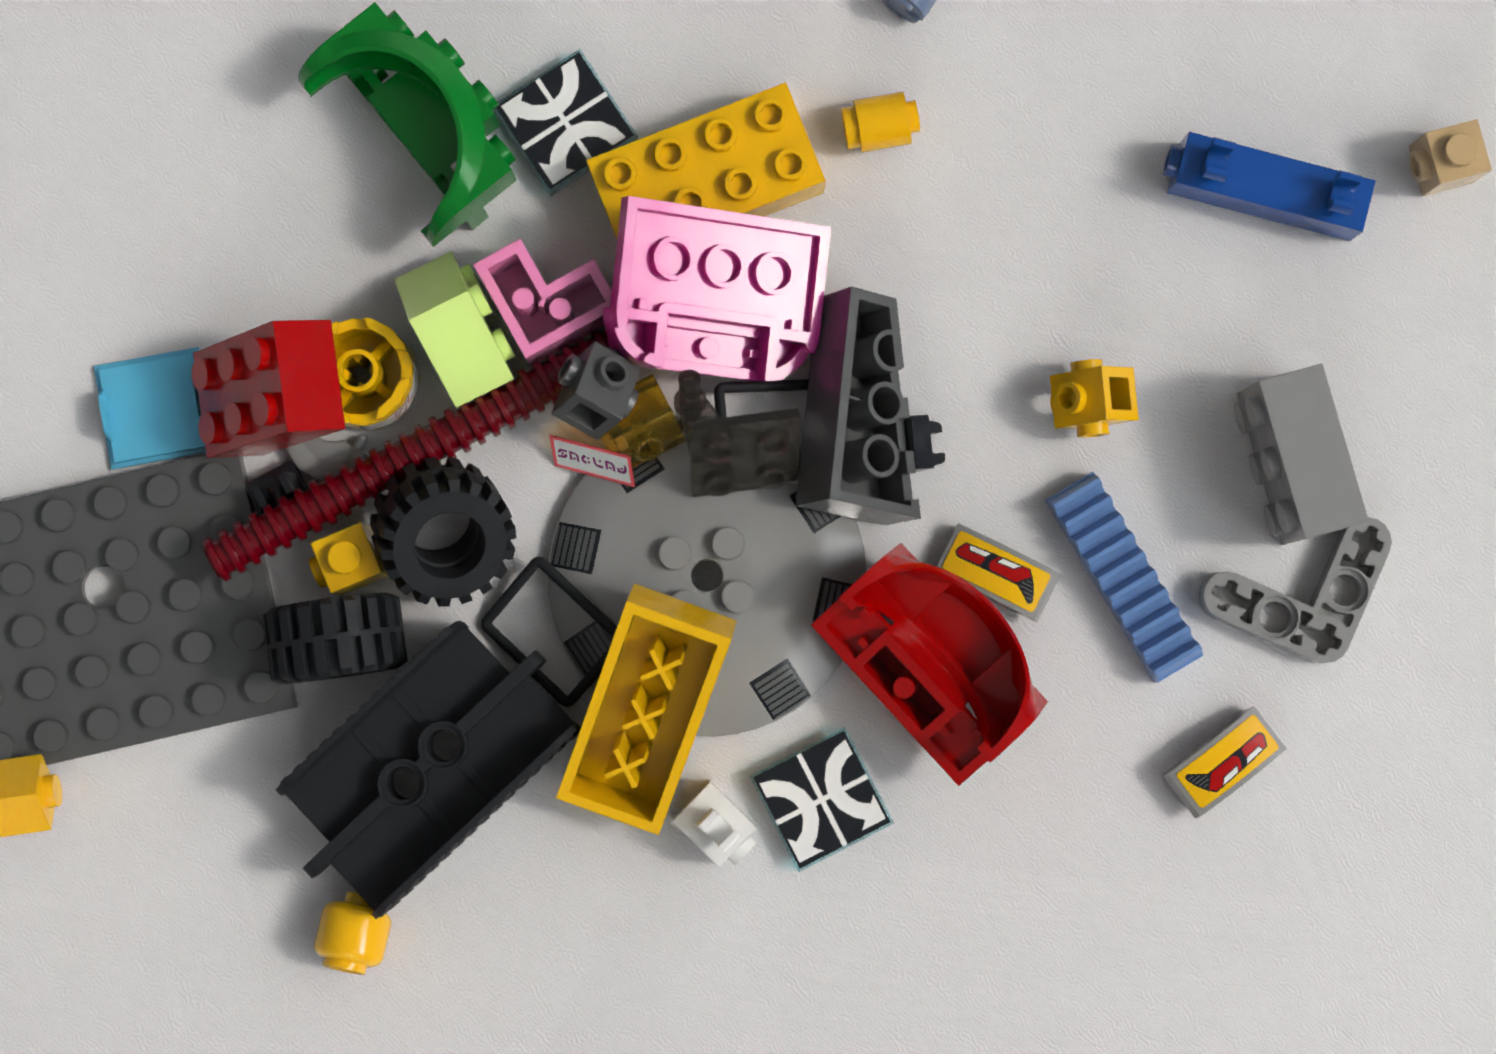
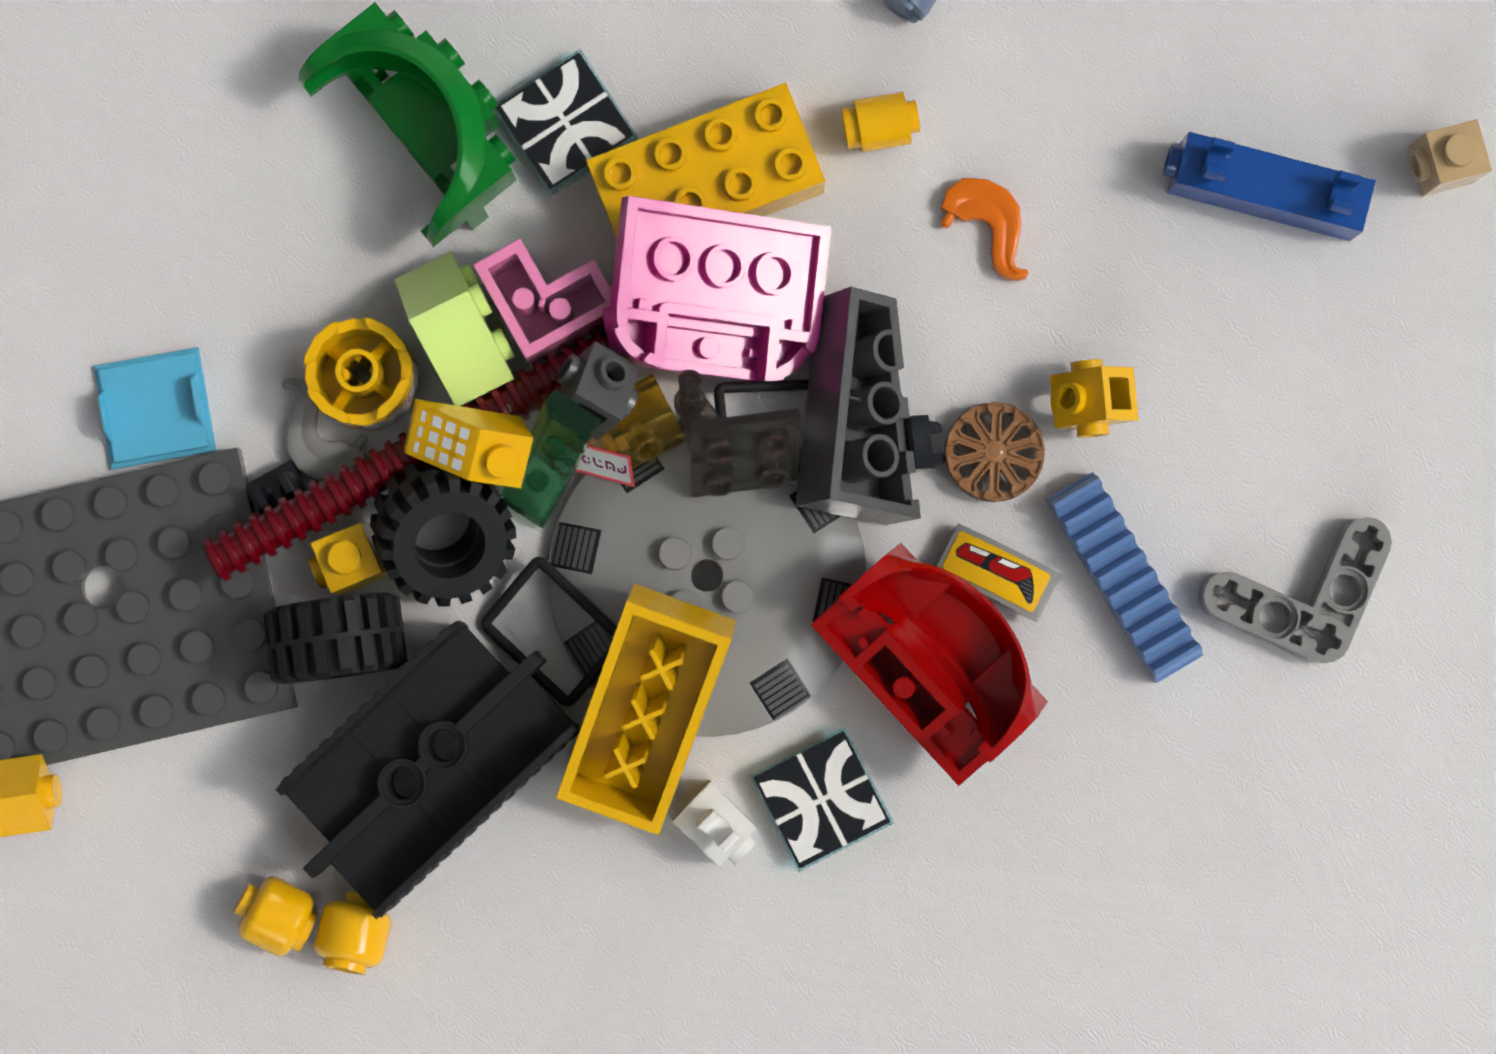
(268, 389): red brick -> none
(275, 916): none -> yellow head
(470, 442): none -> yellow slope
(557, 447): none -> clear green tile
(994, 452): none -> medium nougat wheel
(995, 206): none -> orange piece
(1224, 762): slope -> none
(1300, 455): light grey brick -> none

